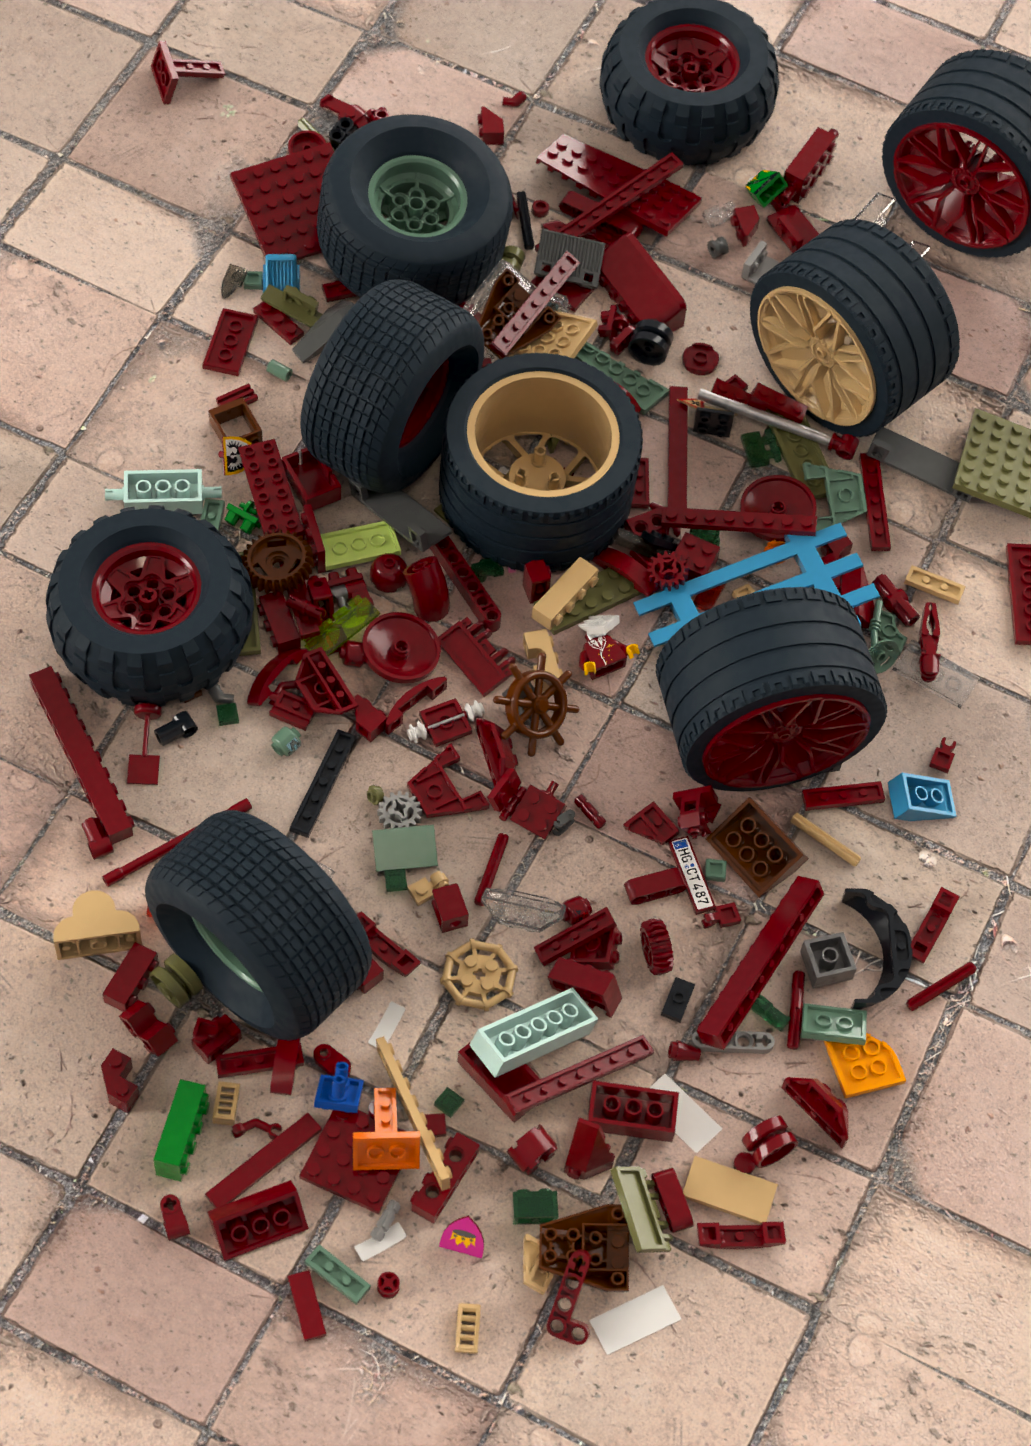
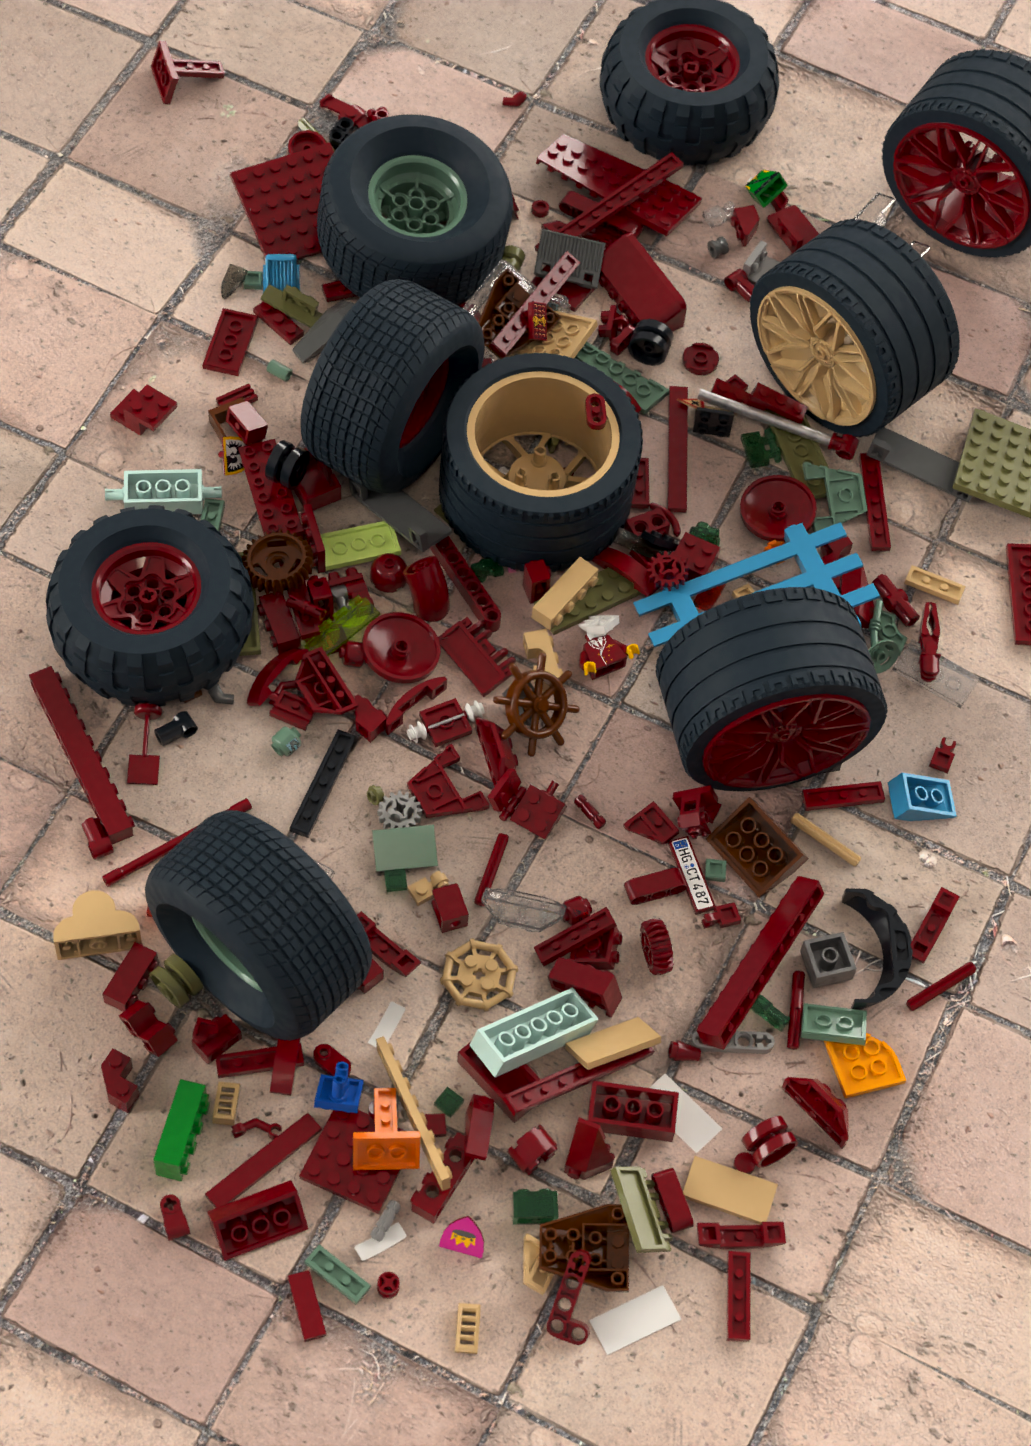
(143, 410): none -> dark red bracket
(227, 714): clear green tile -> none
(246, 422): none -> brick
(250, 522): green hips -> none
(287, 464): none -> black wheel
(478, 1126): none -> dark red slope
(491, 127): dark red slope -> none
(525, 220): black axle -> none
(537, 321): none -> dark red tile
(565, 821): dark grey piece -> none
(595, 413): none -> dark red plate
(613, 1043): none -> tan tile
(677, 999): black plate -> none
(738, 1296): none -> dark red plate
(739, 282): none -> dark red piece
(739, 521): dark red plate -> none
(809, 165): dark red brick -> none

